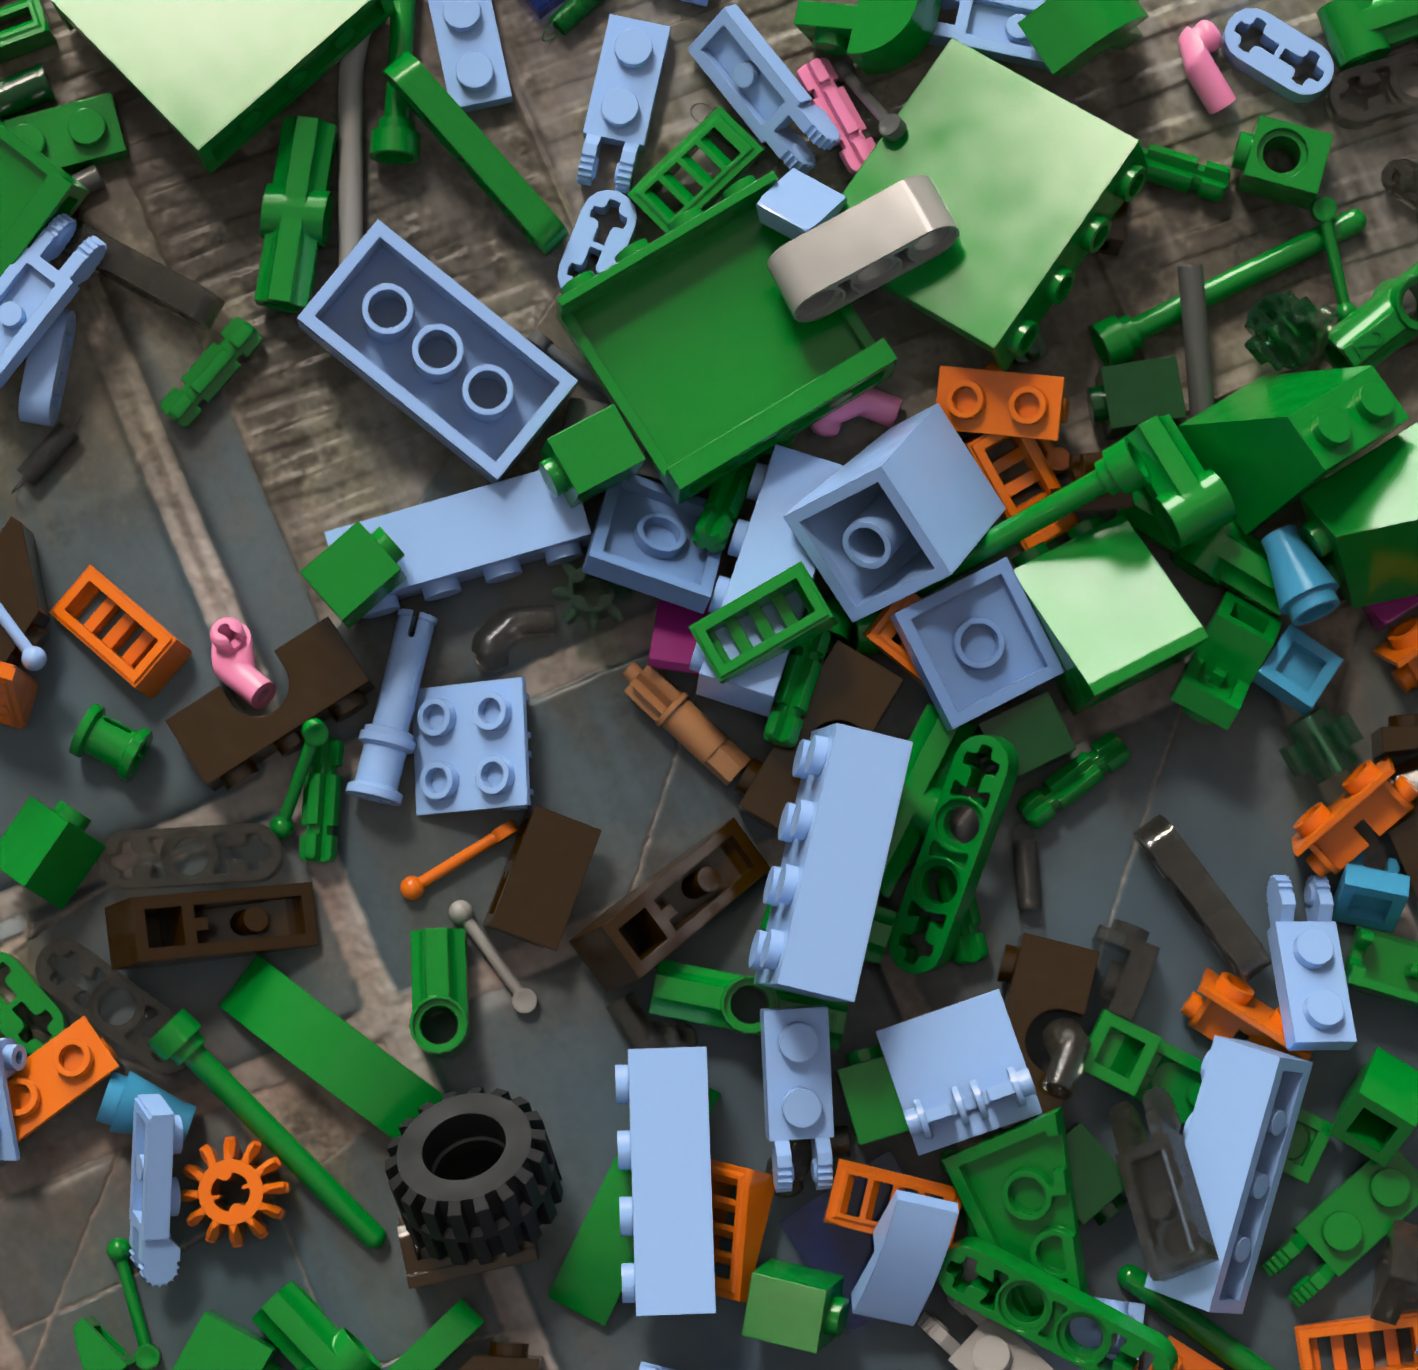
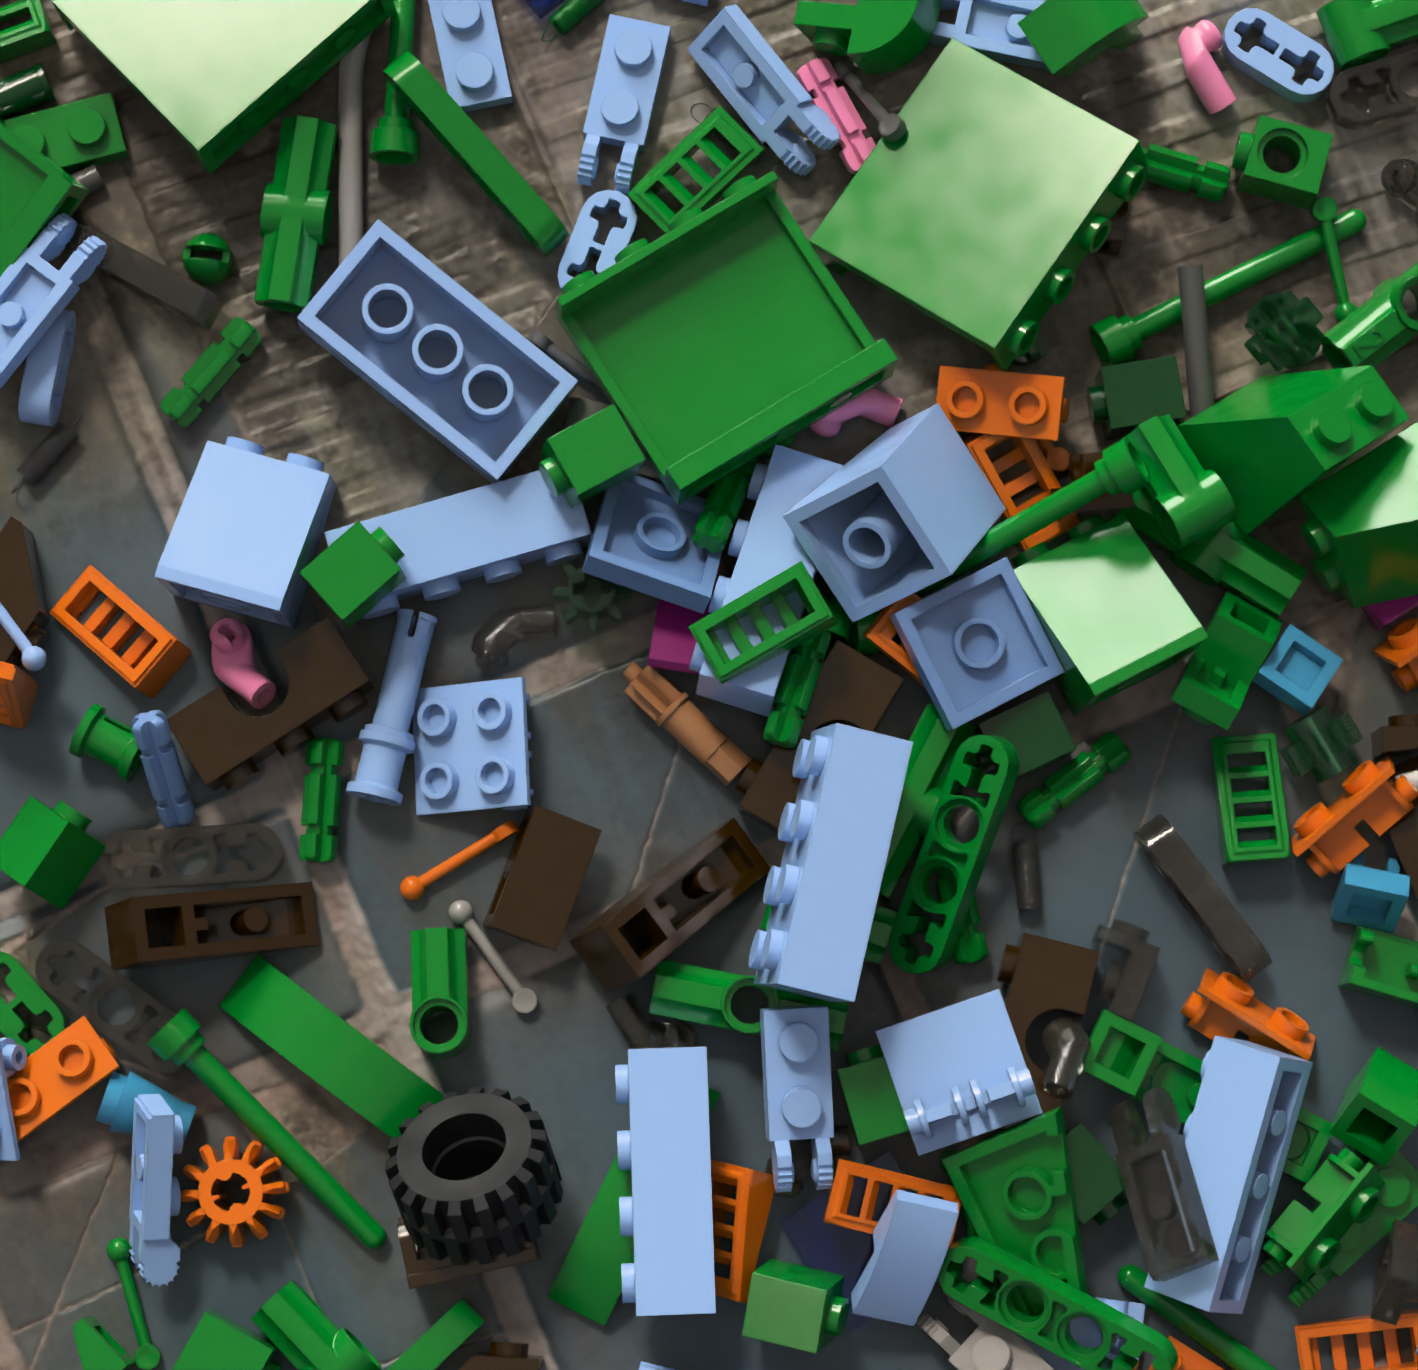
(163, 769): none -> medium blue axle
(206, 270): none -> green hinge
(247, 531): none -> light blue slope
(315, 734): green hinge -> none
(798, 204): light blue slope -> none
(863, 248): light grey beam -> none
(1257, 851): none -> green slope
(1299, 578): dark azure cone -> none
(1309, 968): light blue hinge -> none
(1324, 321): clear smoke hinge -> none
(1343, 1199): none -> green hinge

